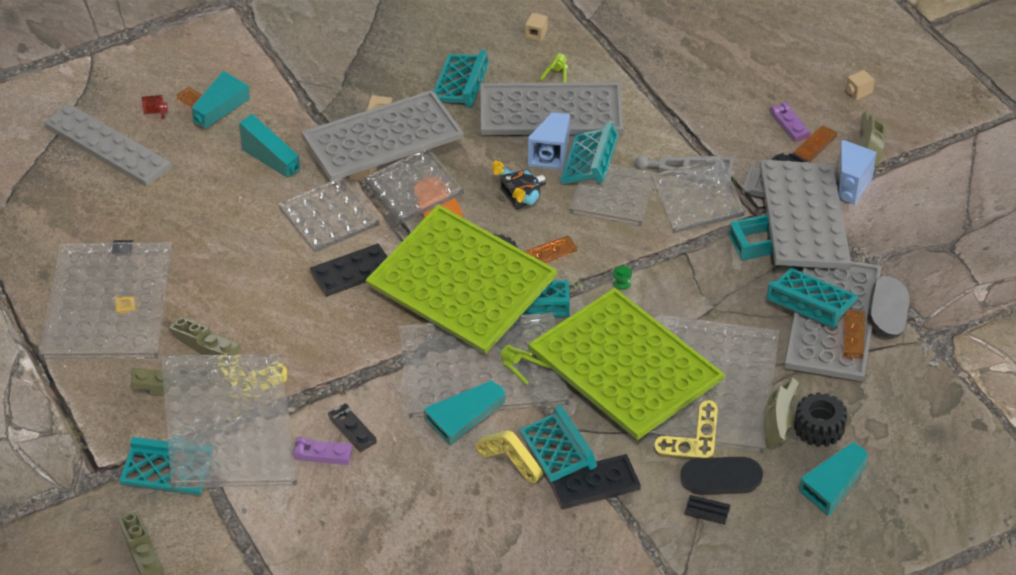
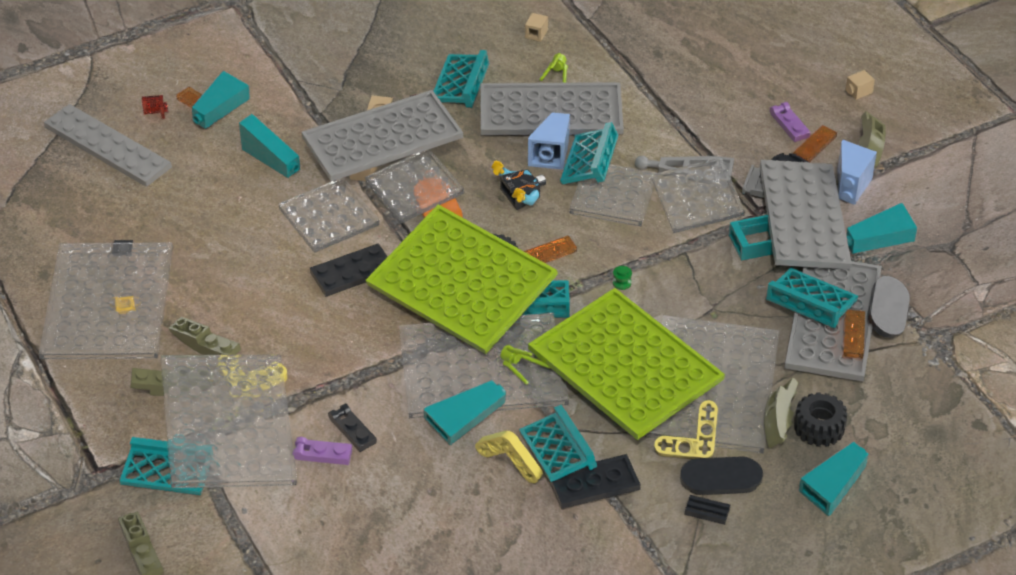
(882, 230): none -> teal slope

